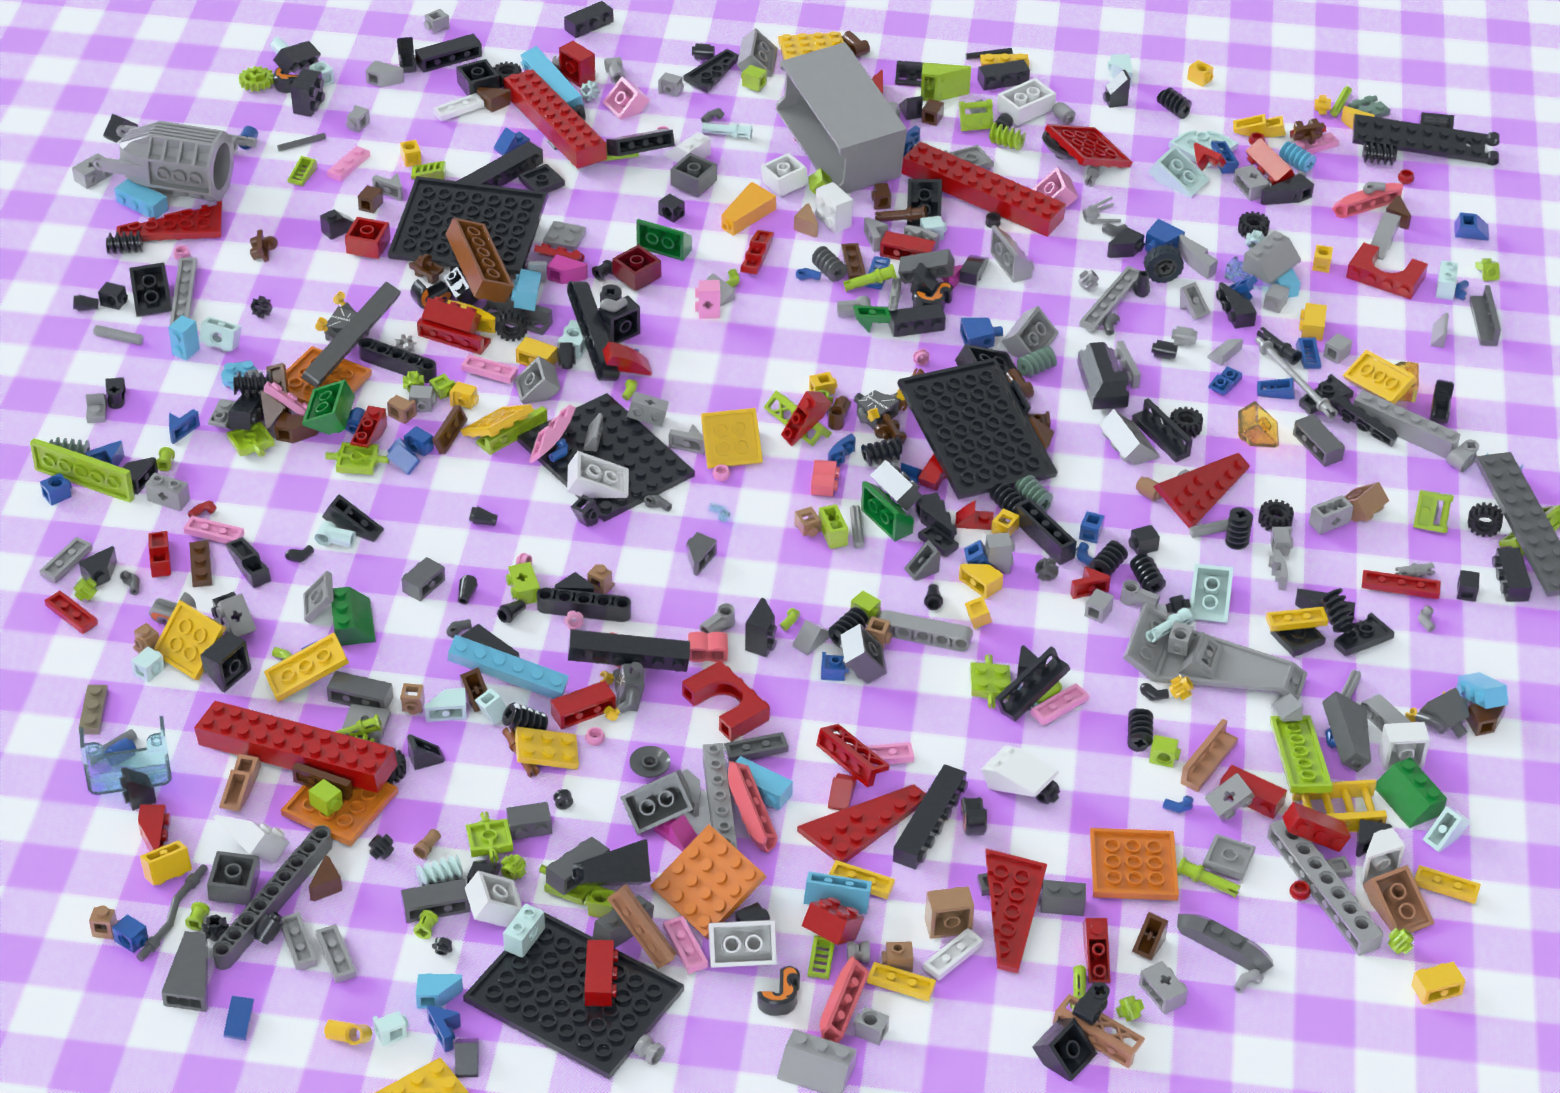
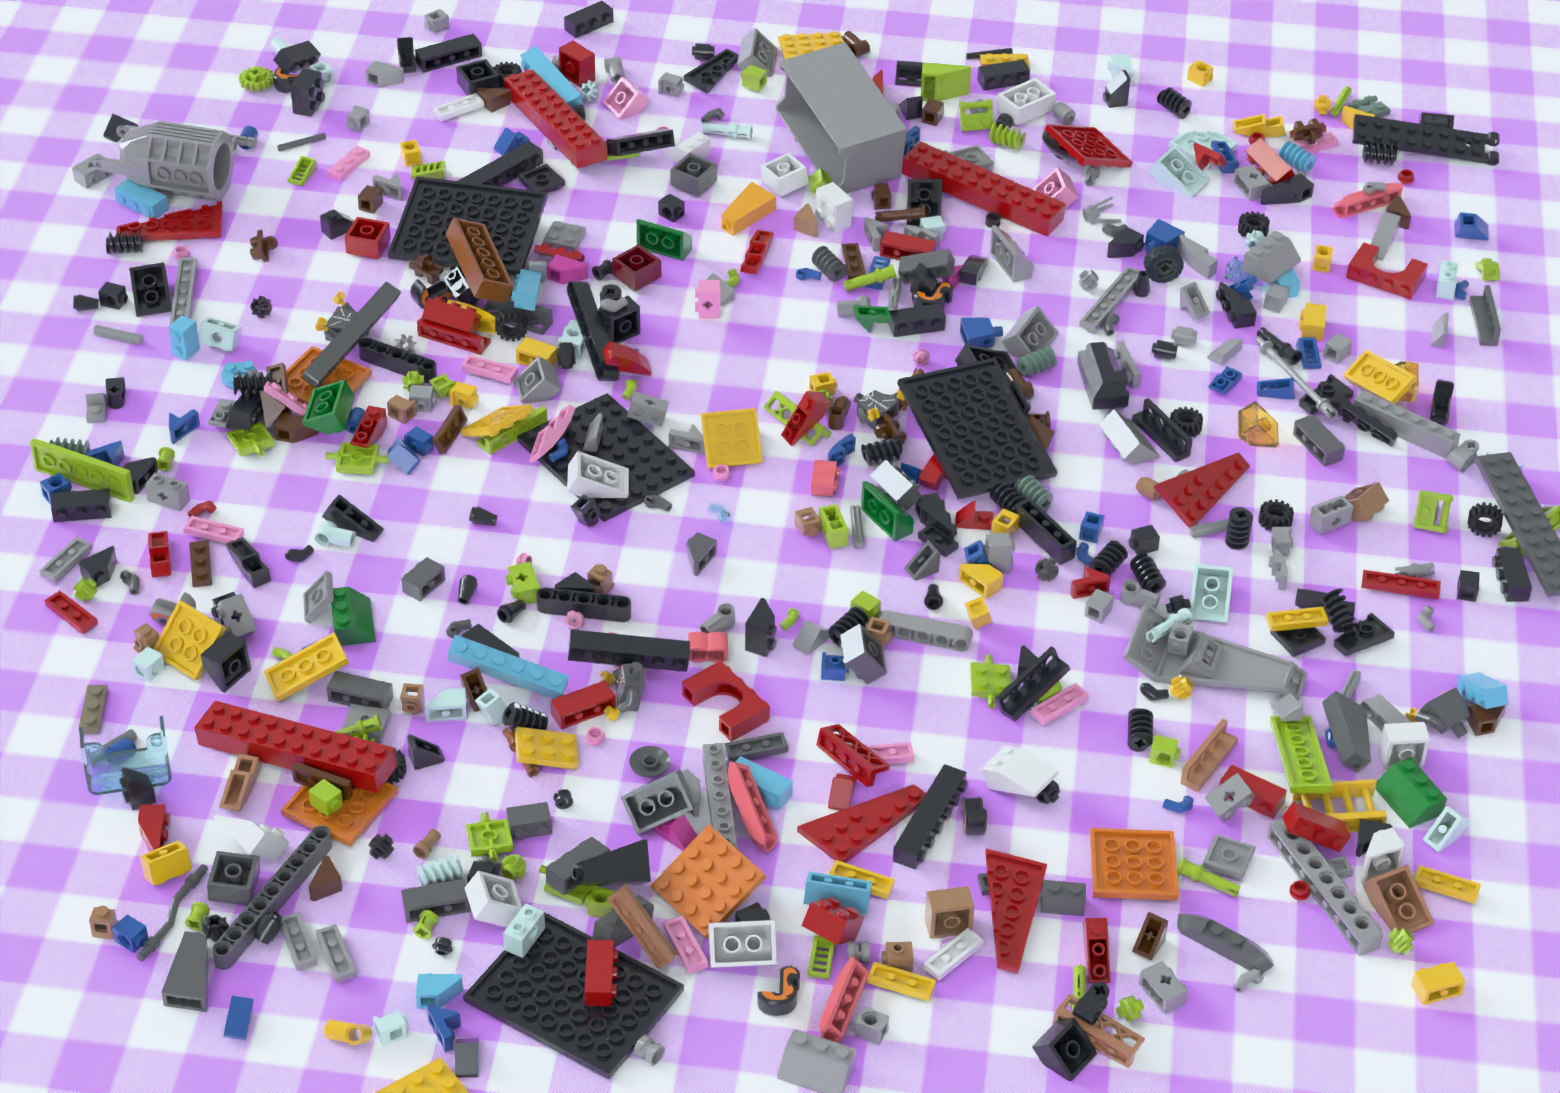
(81, 505): none -> black brick

